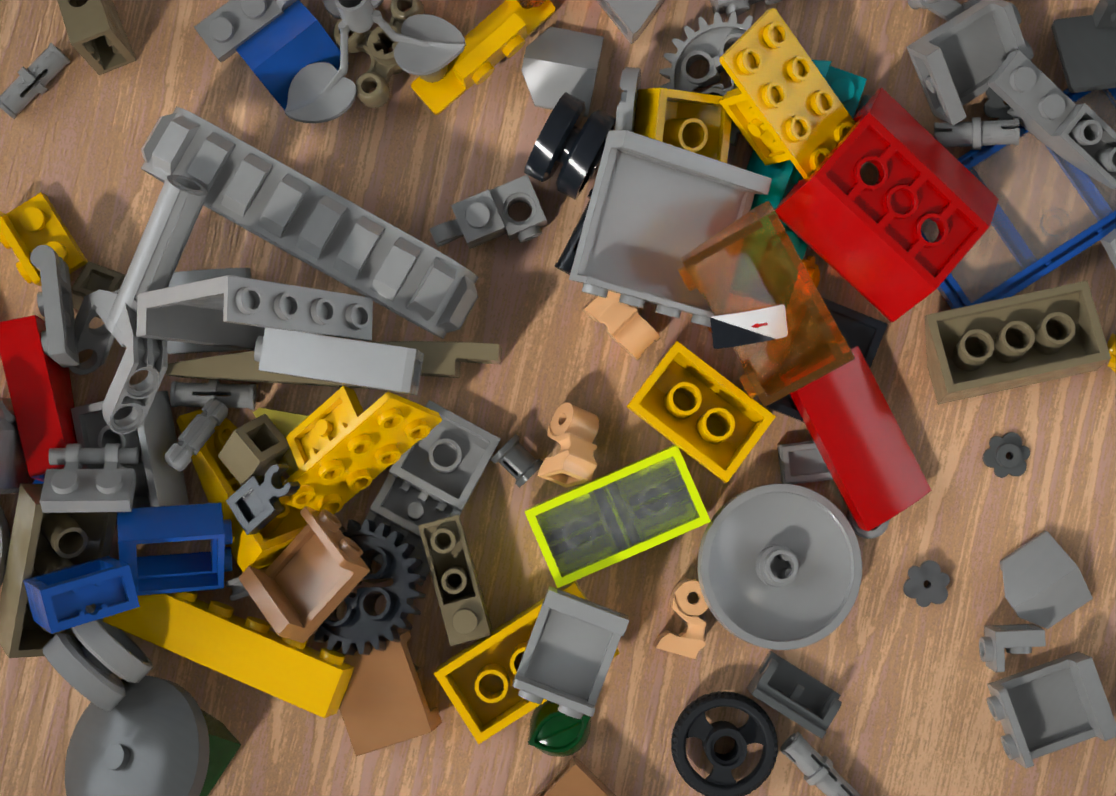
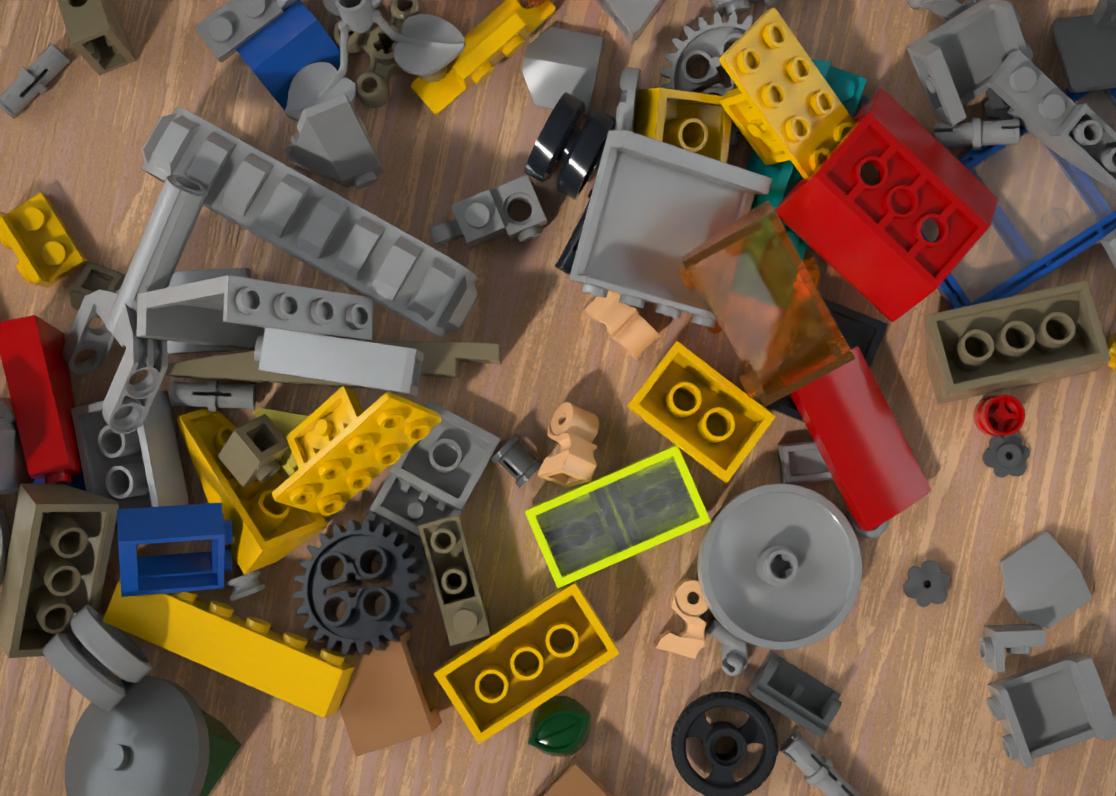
(56, 306): light grey plate -> none
(61, 596): blue window -> none
(89, 489): light grey plate -> none
(196, 434): light grey axle -> none
(258, 499): plate -> none
(307, 577): medium nougat panel -> none
(335, 144): none -> light grey wedge
(569, 653): light grey panel -> none
(733, 649): none -> light grey arm
(749, 327): sticker -> none
(1008, 415): none -> red wheel

